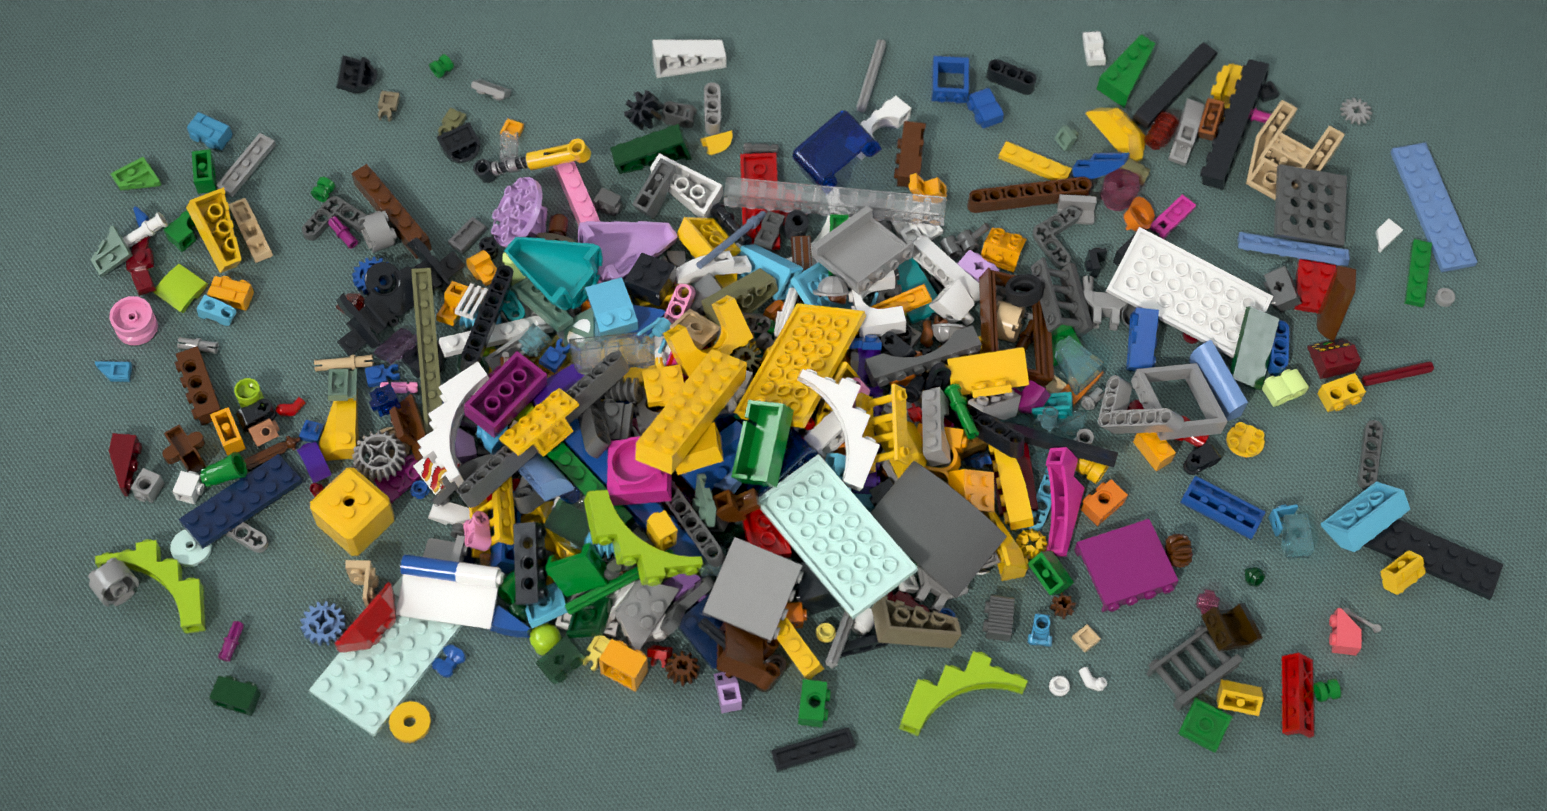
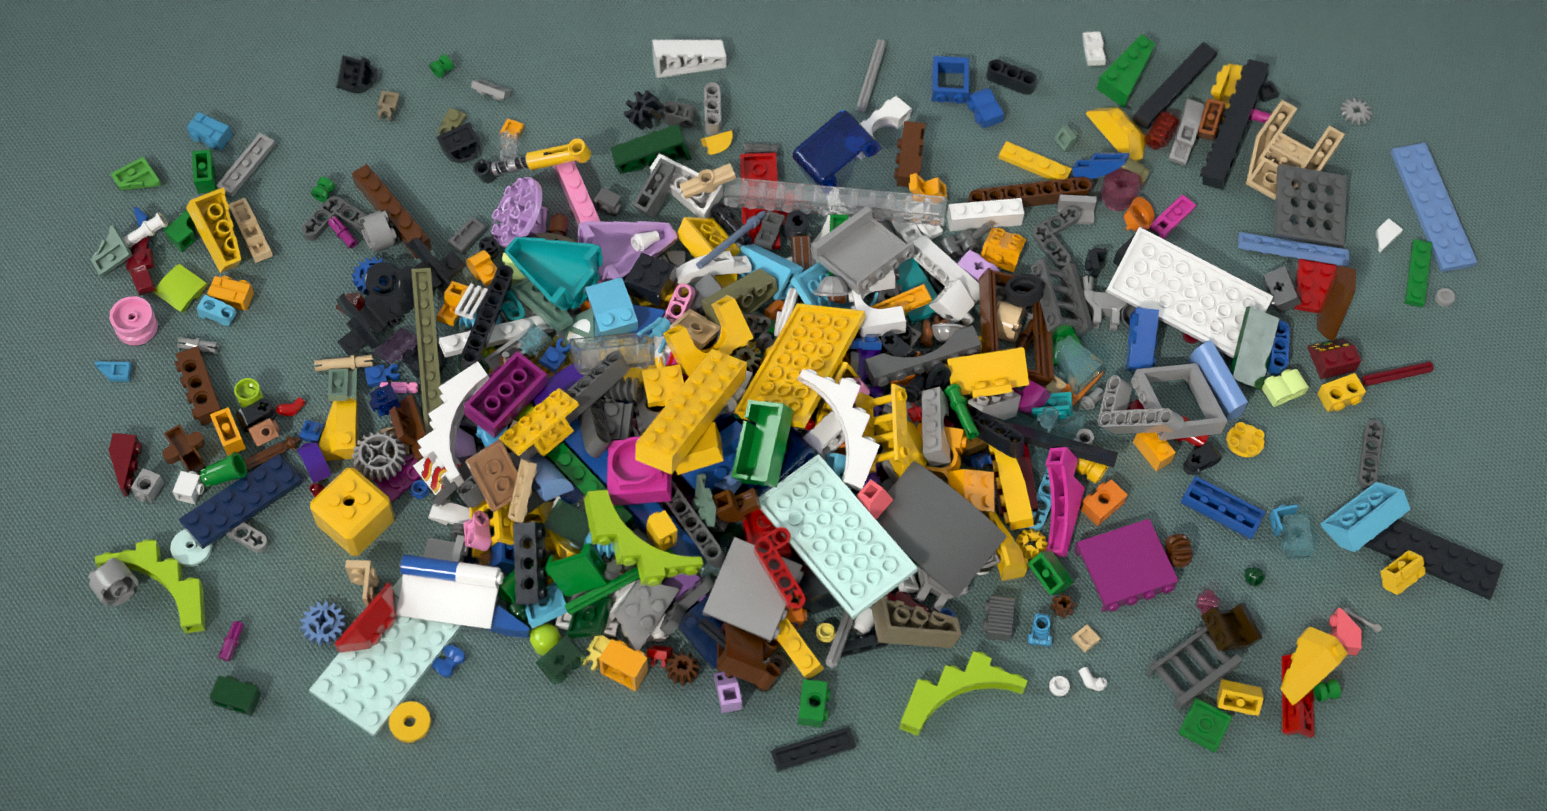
(494, 474): none -> medium nougat tile
(522, 491): none -> tan plate
(644, 240): none -> white cone
(698, 184): none -> tan piece
(783, 571): none -> red beam
(874, 498): none -> coral slope
(994, 213): none -> white brick
(1313, 661): none -> yellow wedge

